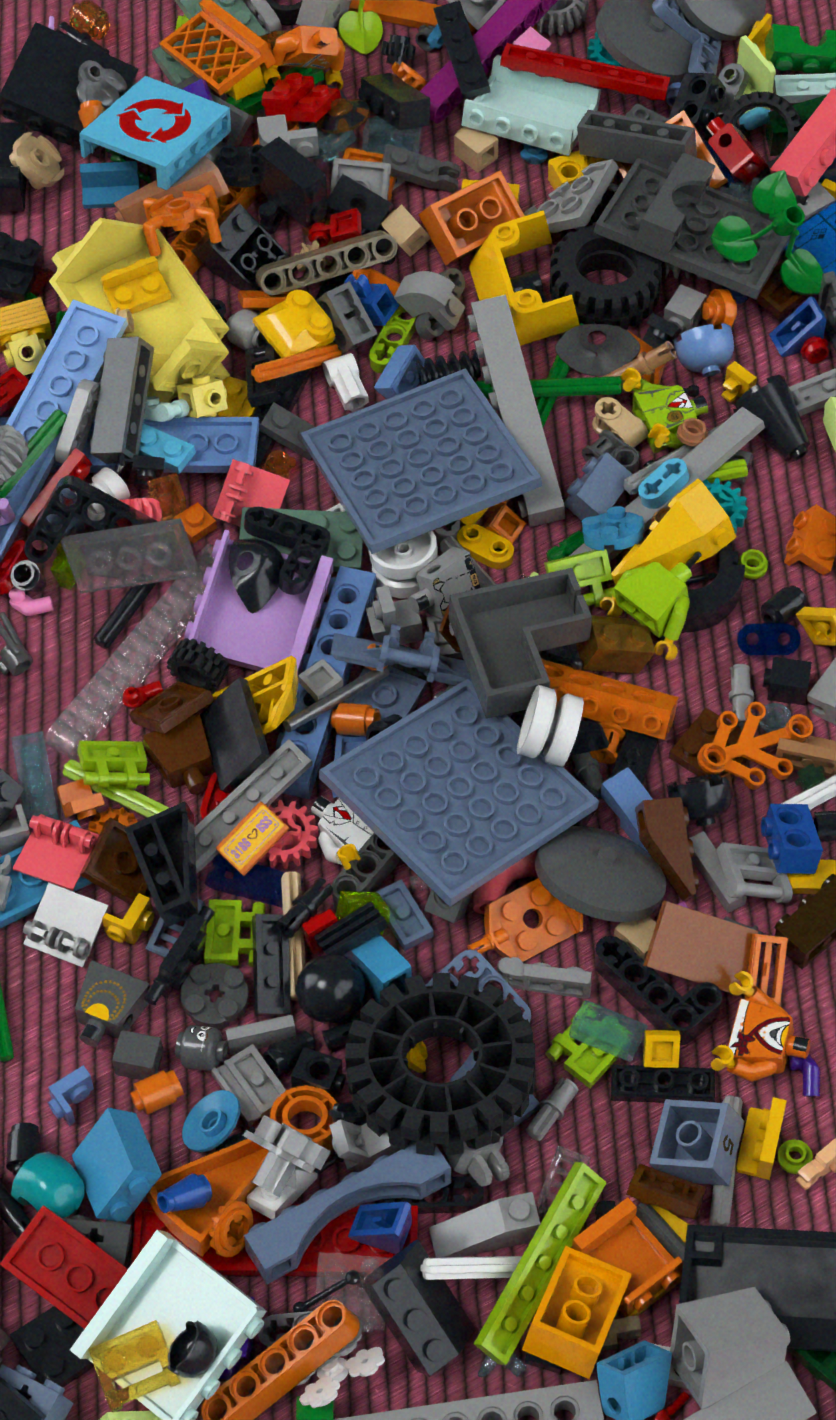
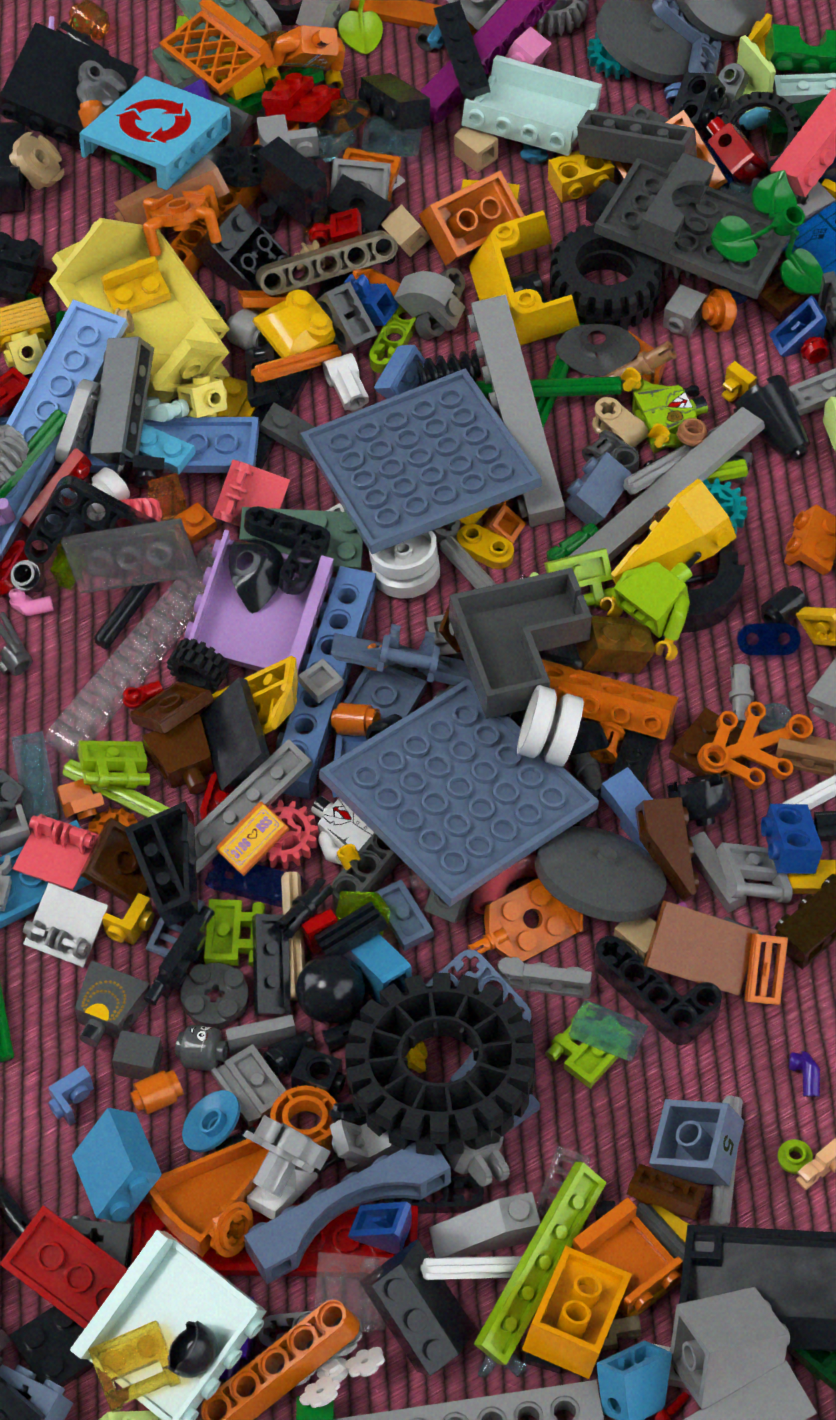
(22, 1144): black brick -> none
(49, 1182): teal piece -> none
(107, 183): dark azure panel -> none
(186, 1194): blue cone -> none
(279, 458): clear orange plate -> none
(334, 699): flat silver bar -> none
(352, 1278): black hinge -> none
(388, 612): light grey brick -> none
(398, 49): black gear -> none
(409, 75): orange gear -> none
(422, 169): dark grey hinge -> none
(446, 575): light grey torso -> none
(552, 1108): light grey axle -> none
(575, 203): light grey plate -> none
(585, 71): red plate -> none
(613, 528): dark azure plate -> none
(642, 1084): black tile -> none
(660, 331): black bracket -> none
(661, 1049): yellow tile -> none
(663, 483): medium azure beam -> none
(705, 349): medium blue cylinder -> none
(756, 558): lime plate -> none
(760, 1035): torso -> none
(761, 1140): yellow bracket -> none
(787, 680): black brick -> none
(810, 776): clear green plate -> none

